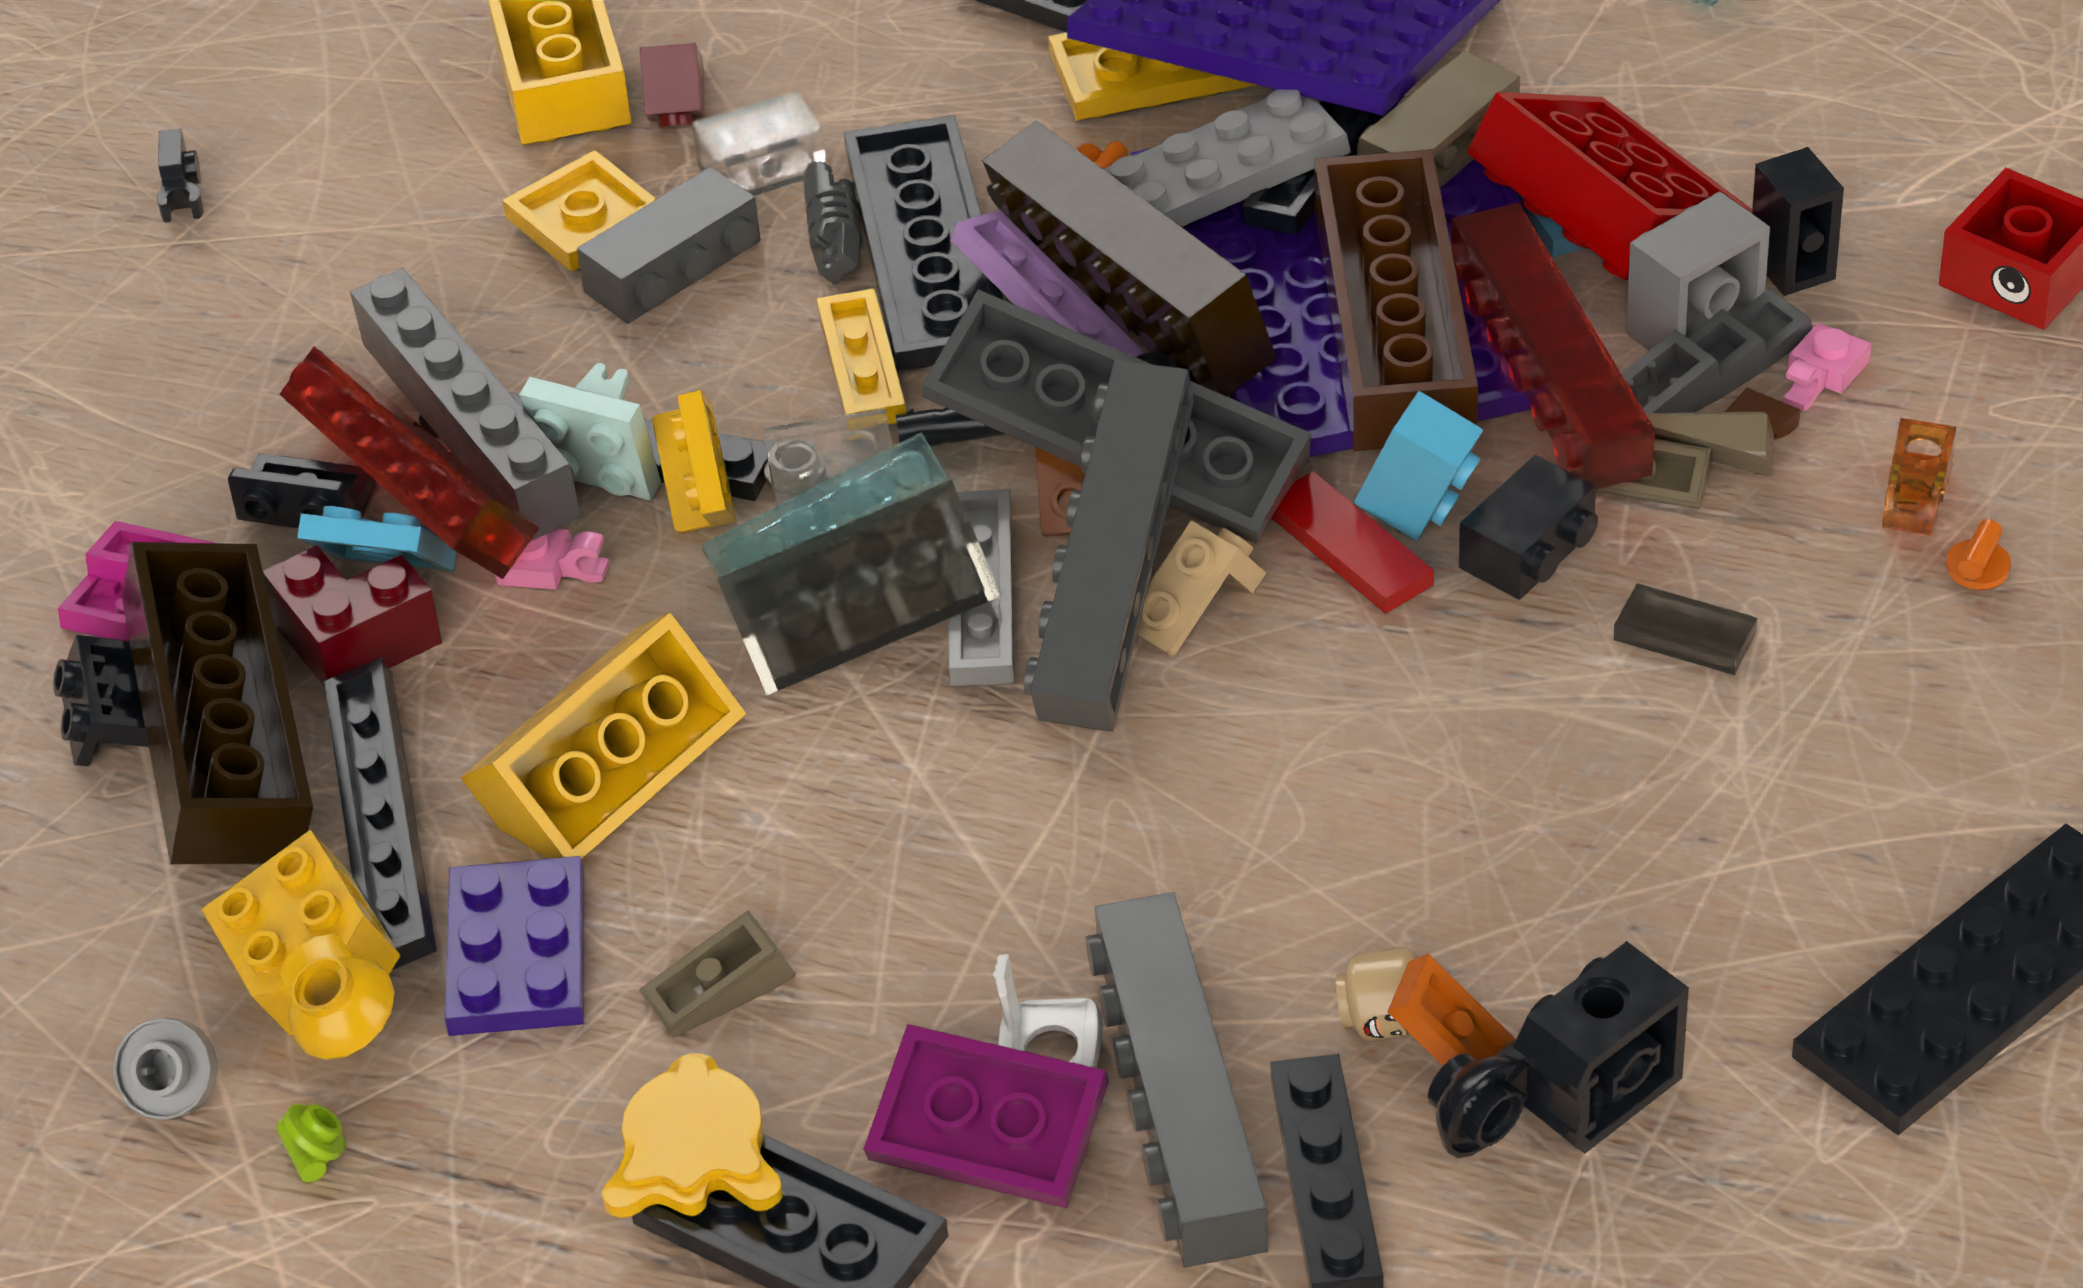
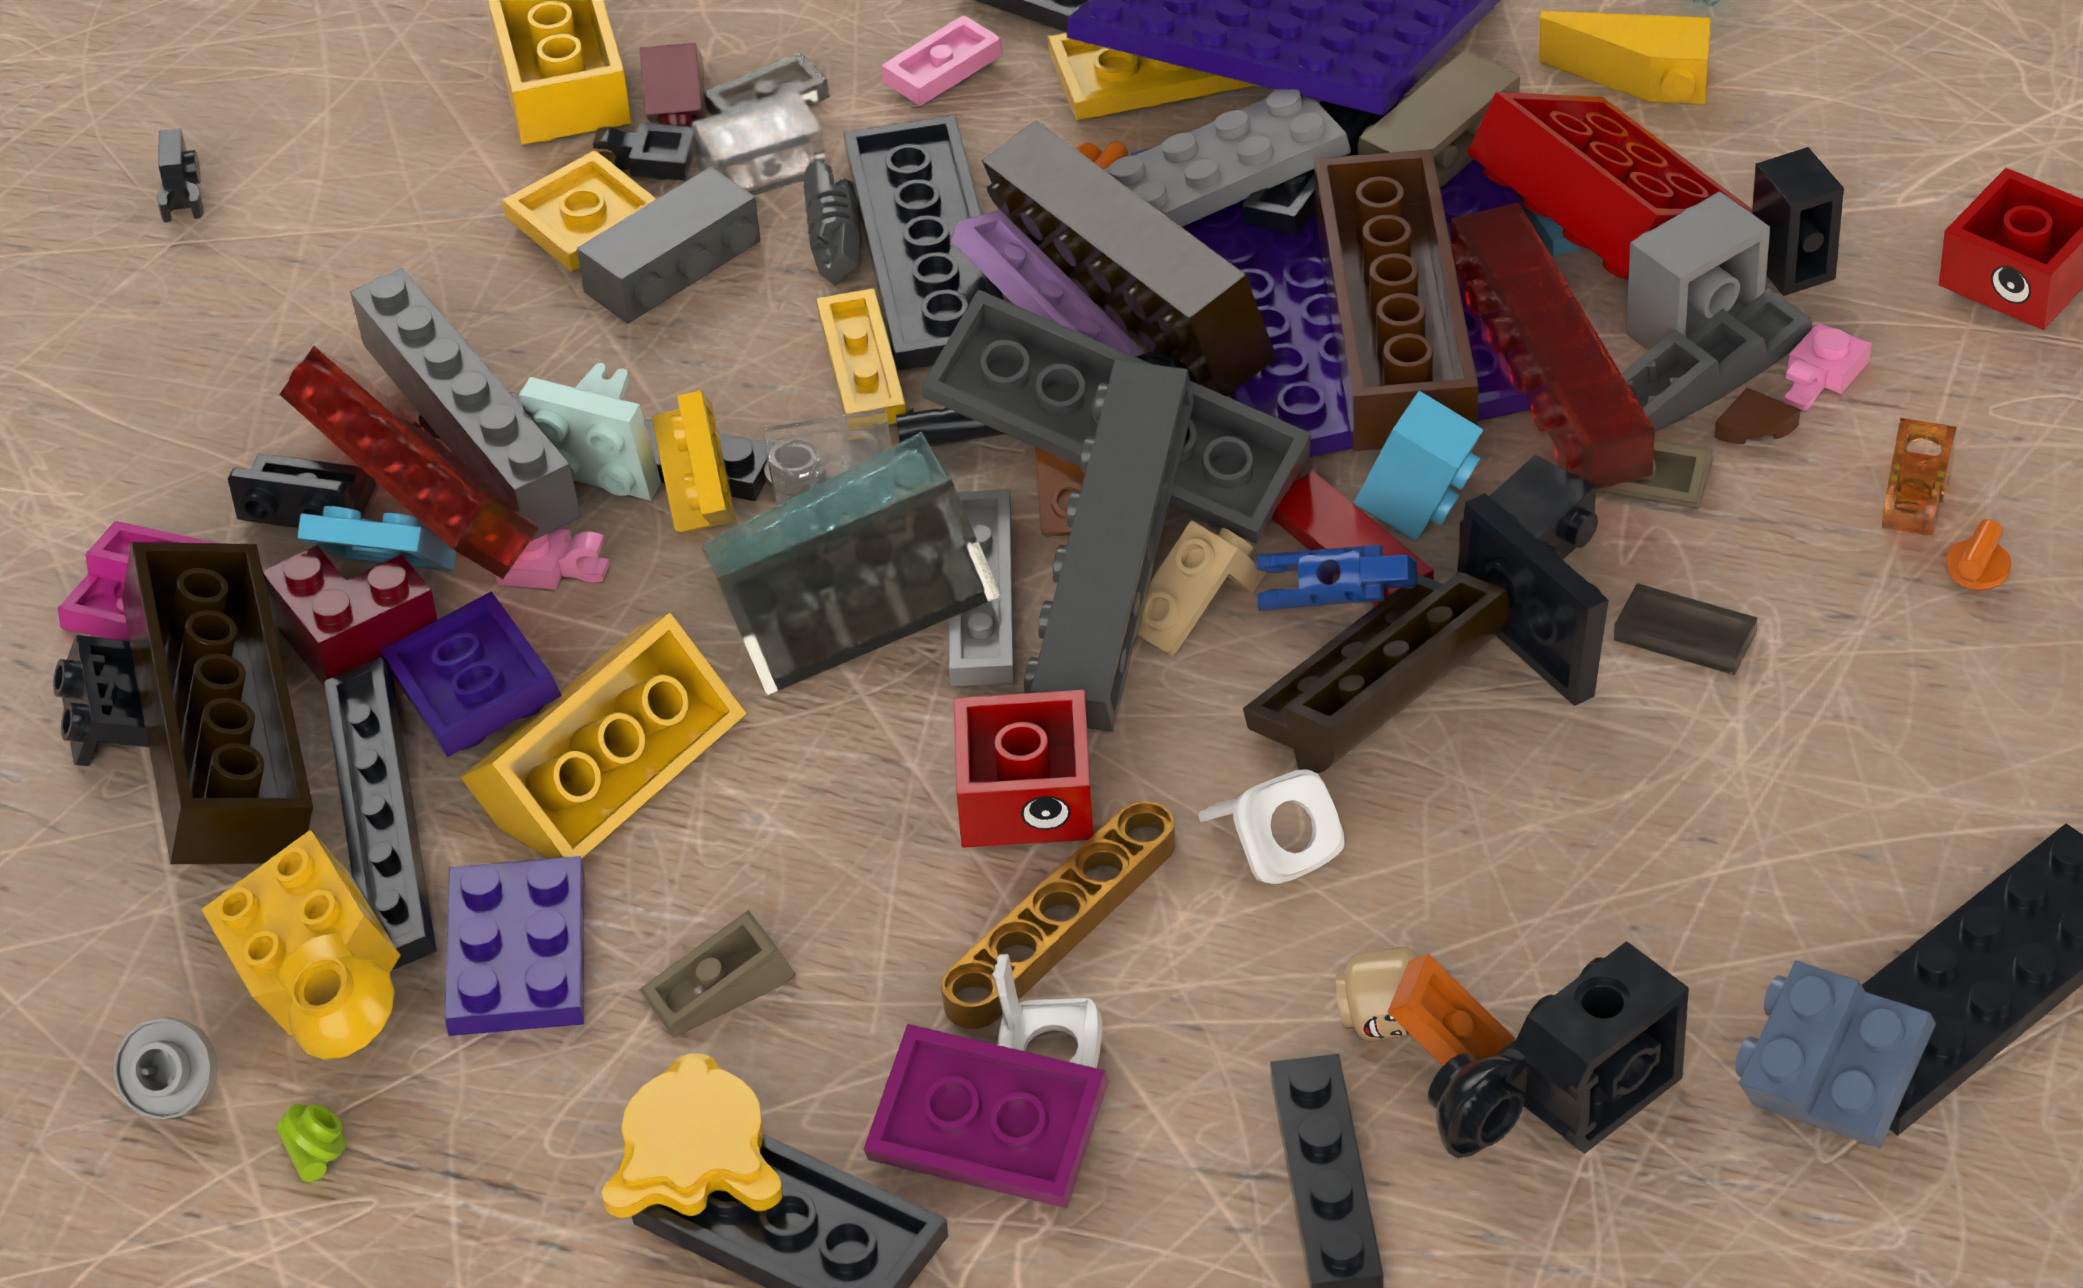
(470, 674): none -> dark purple plate
(652, 152): none -> black plate
(769, 82): none -> clear smoke plate
(941, 60): none -> bright pink plate
(1022, 768): none -> red brick
(1065, 886): none -> pearl gold beam
(1179, 1081): dark grey brick -> none
(1253, 817): none -> white piece
(1361, 579): none -> blue hinge
(1378, 667): none -> dark brown brick
(1553, 610): none -> black plate
(1632, 53): none -> yellow slope
(1735, 438): dark tan slope -> none
(1833, 1053): none -> sand blue plate

